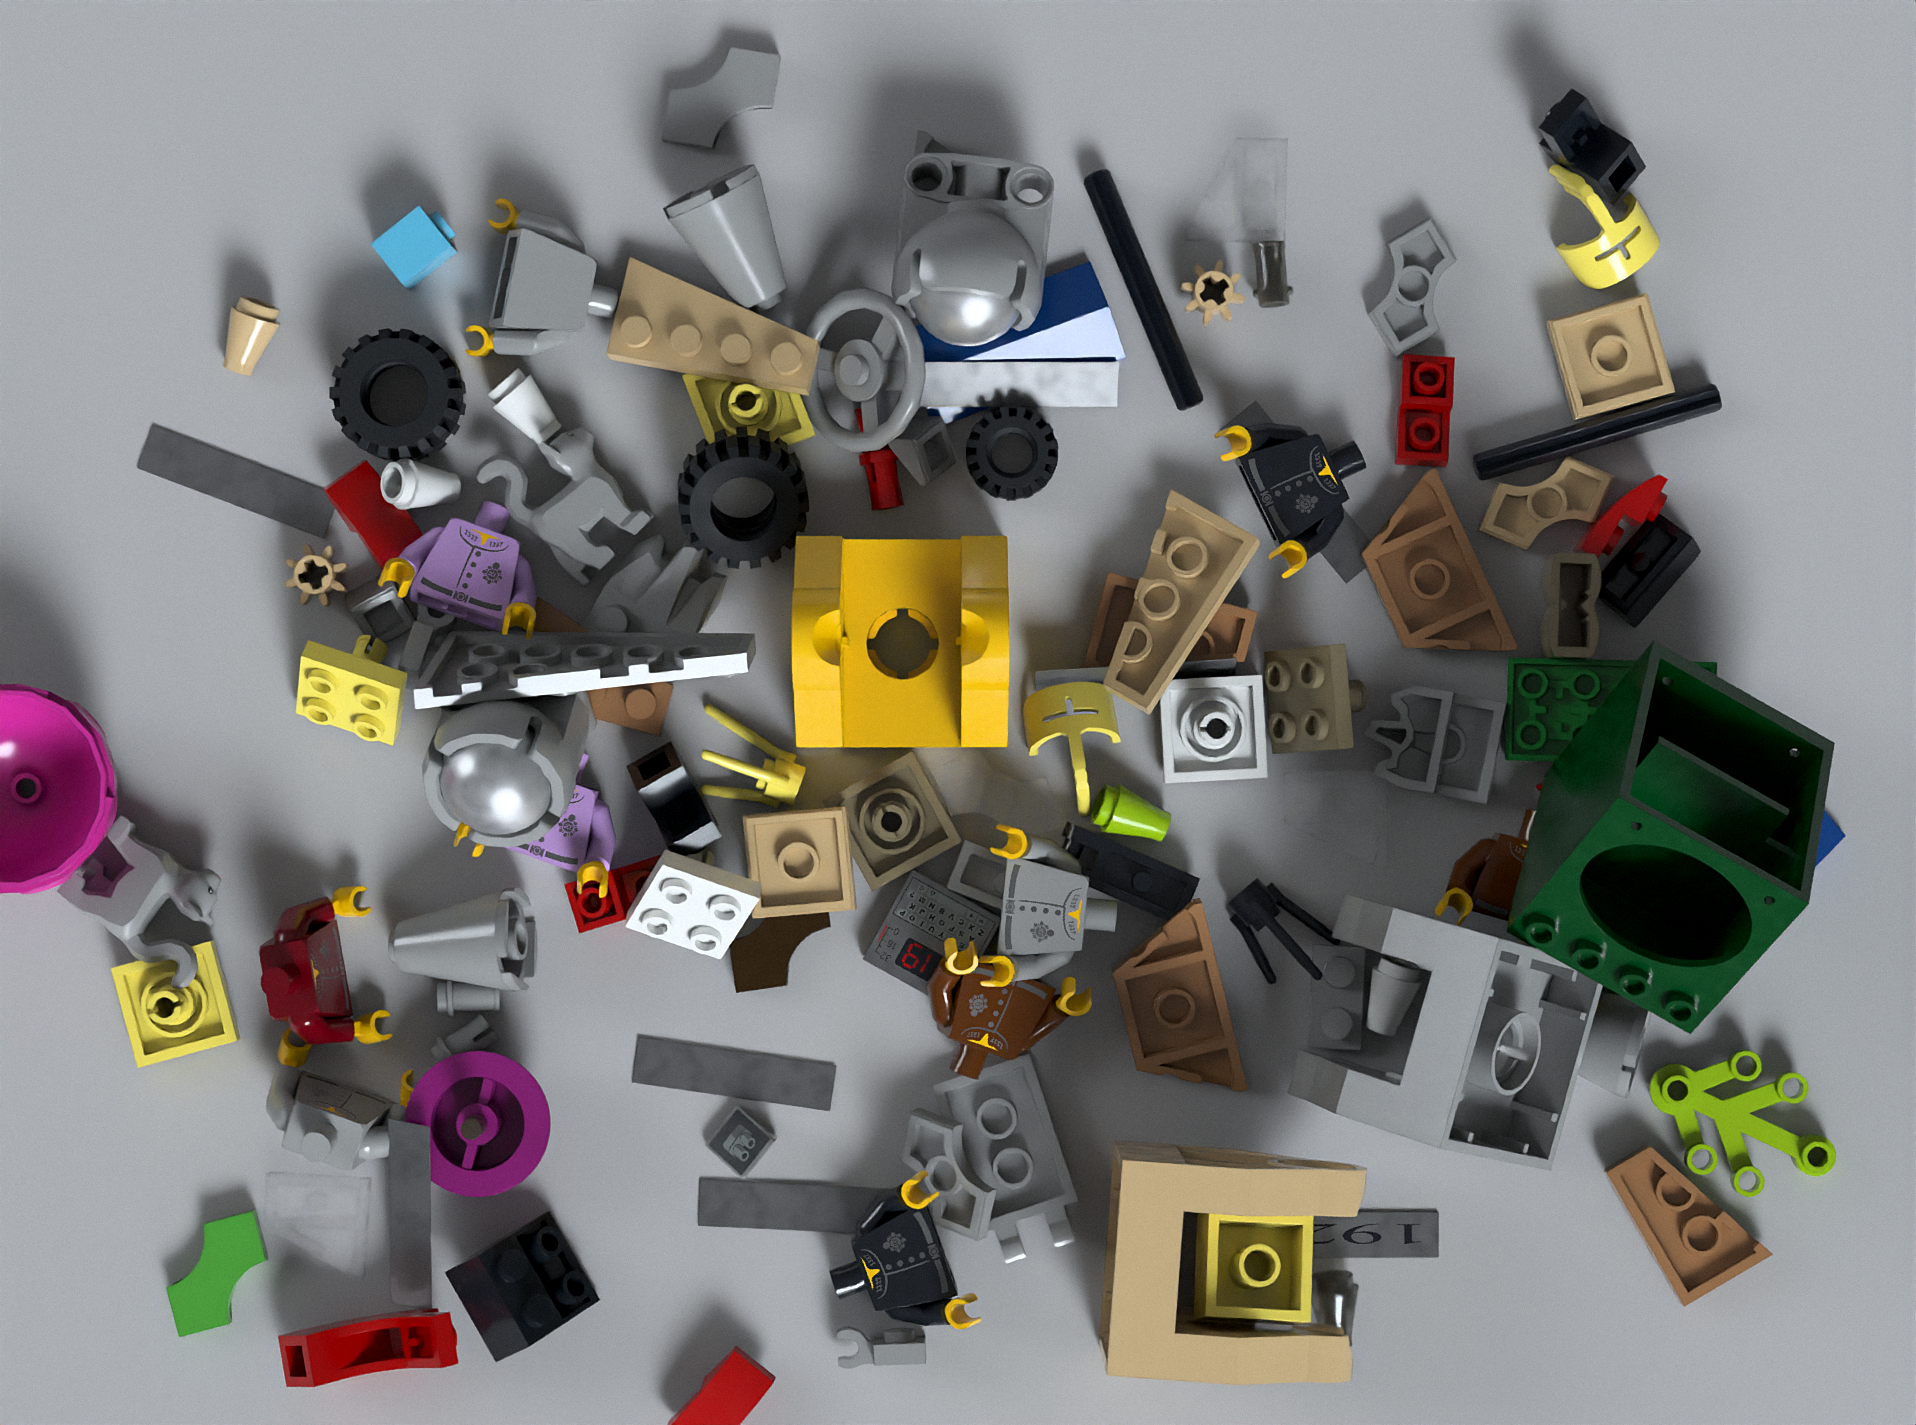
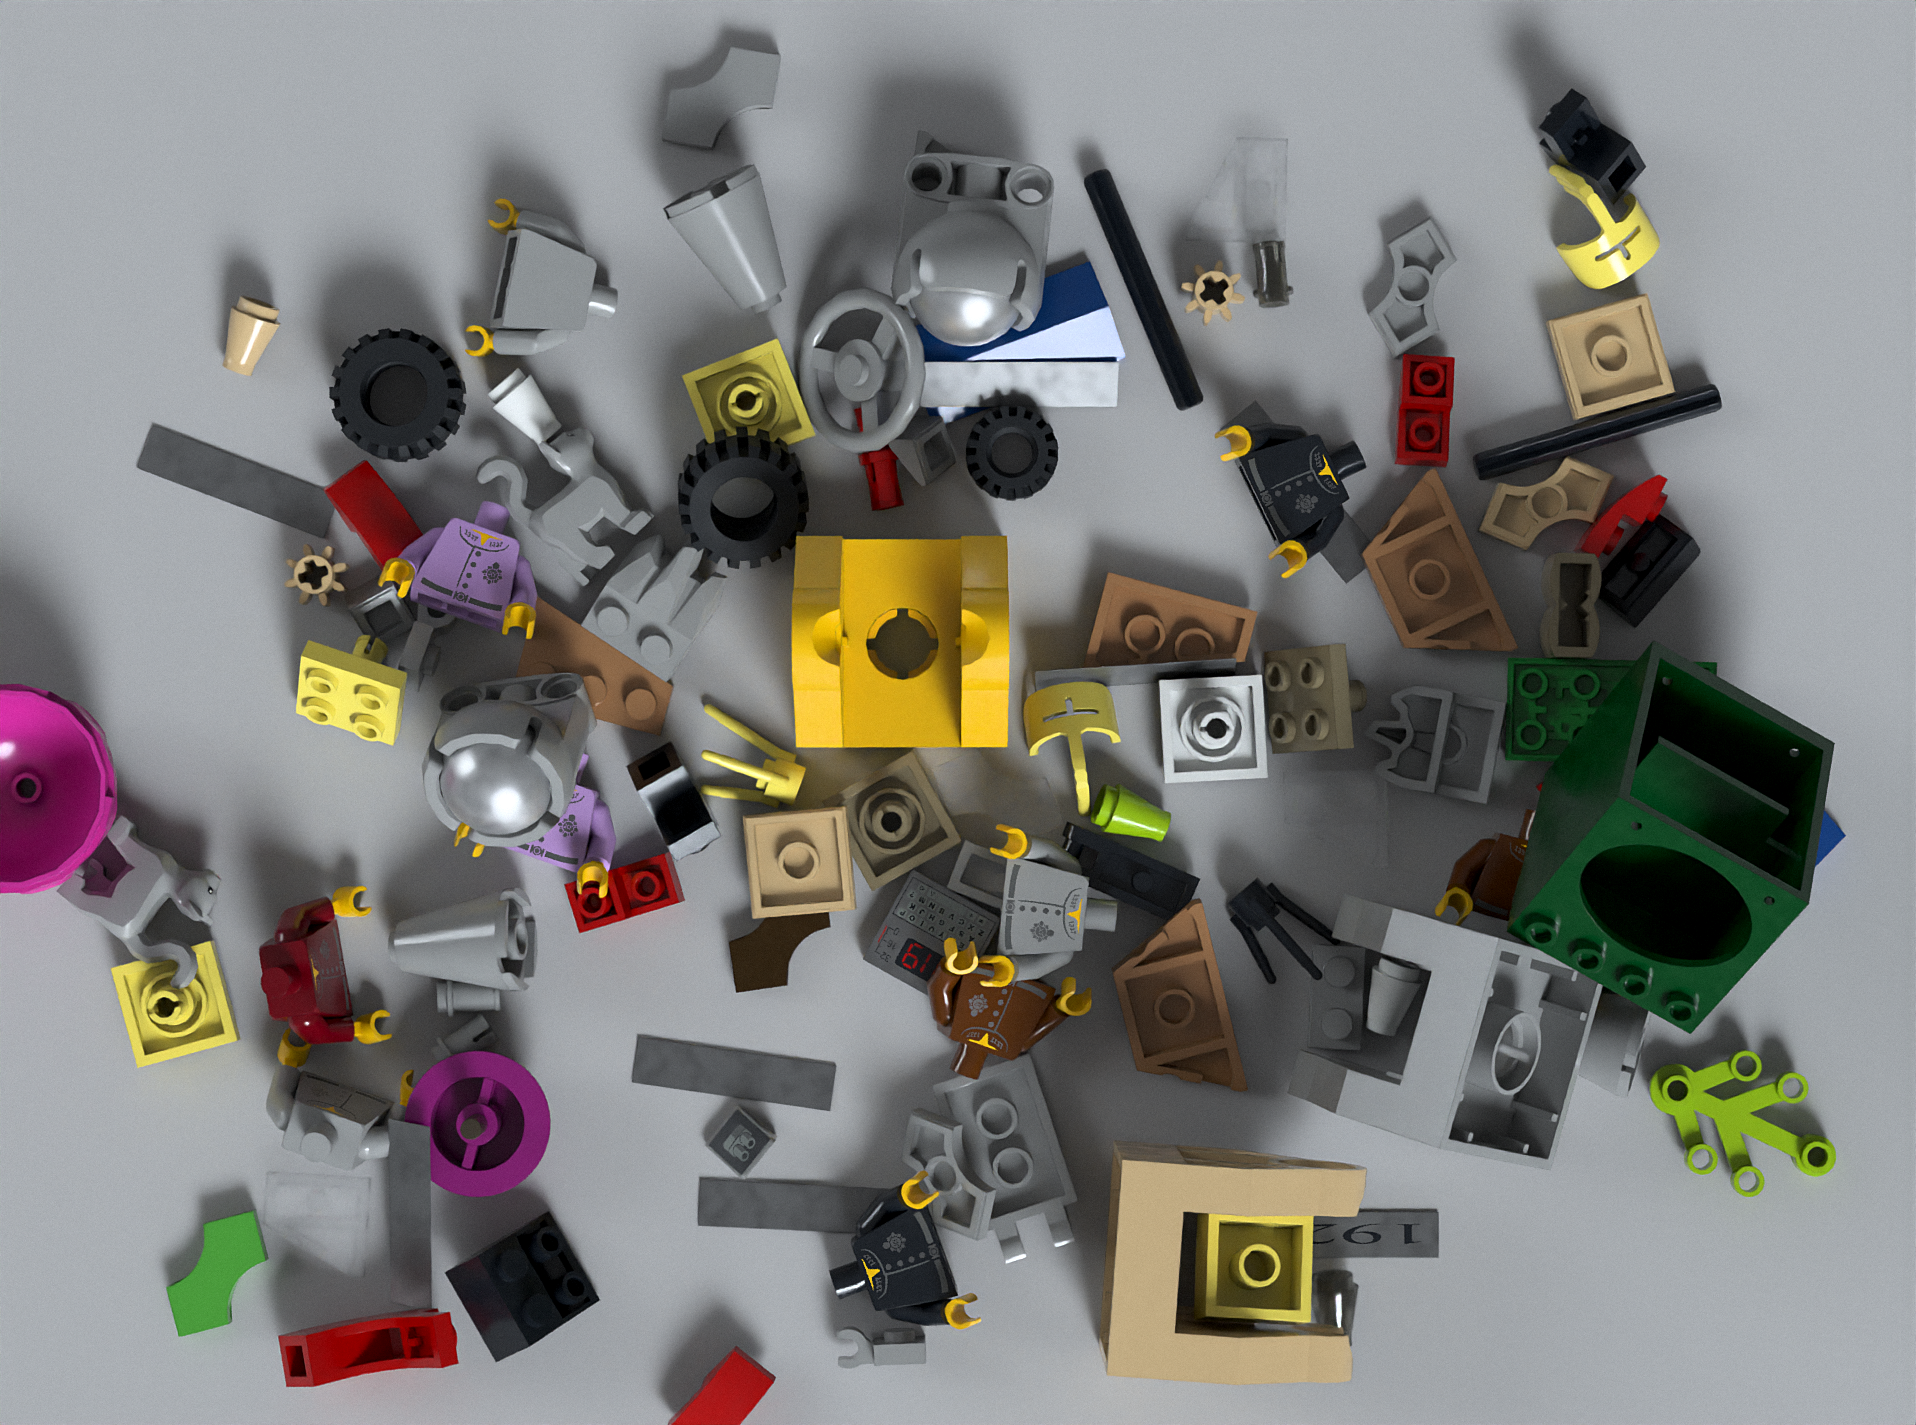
(416, 246): medium azure brick -> none
(416, 485): white cone -> none
(500, 666): light grey wing -> none
(693, 903): white plate -> none
(697, 333): tan wing -> none
(1183, 586): tan wing -> none
(1681, 1226): medium nougat wing -> none

